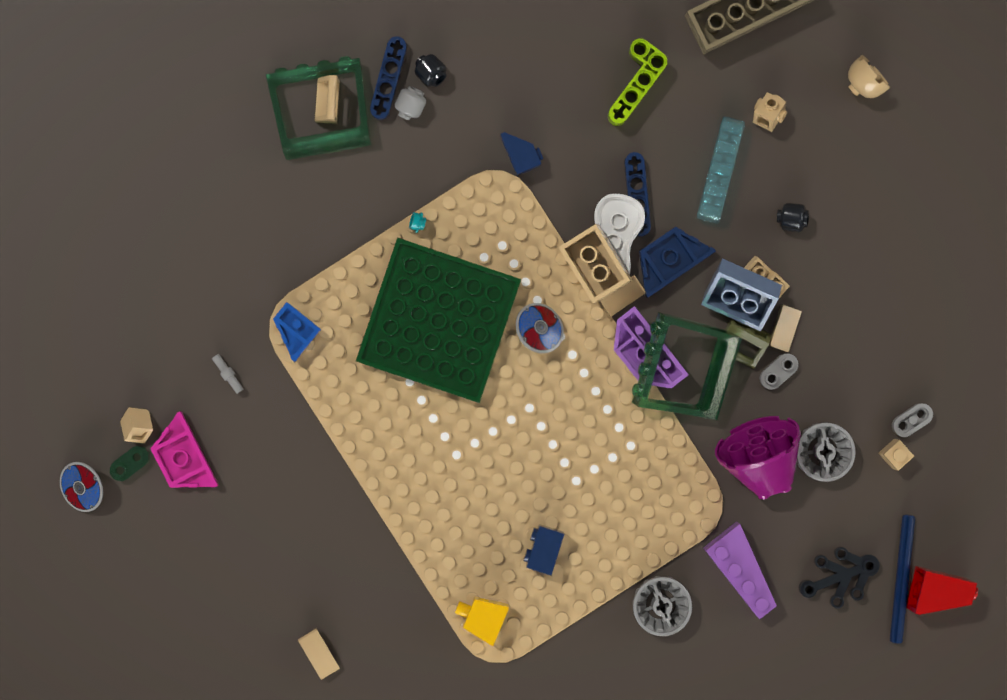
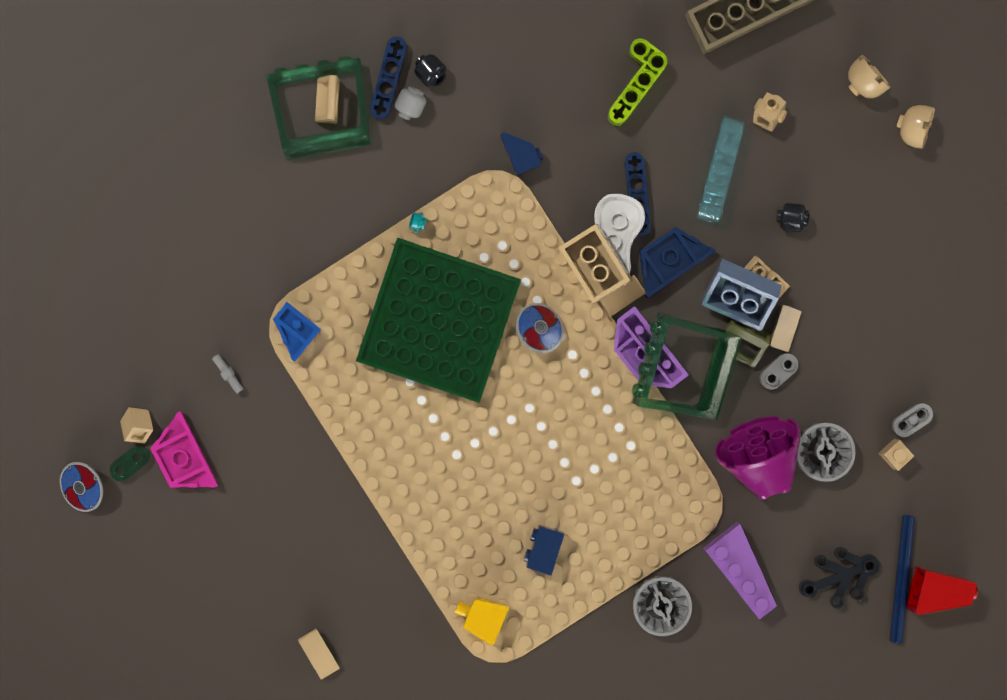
(916, 125): none -> tan cylinder

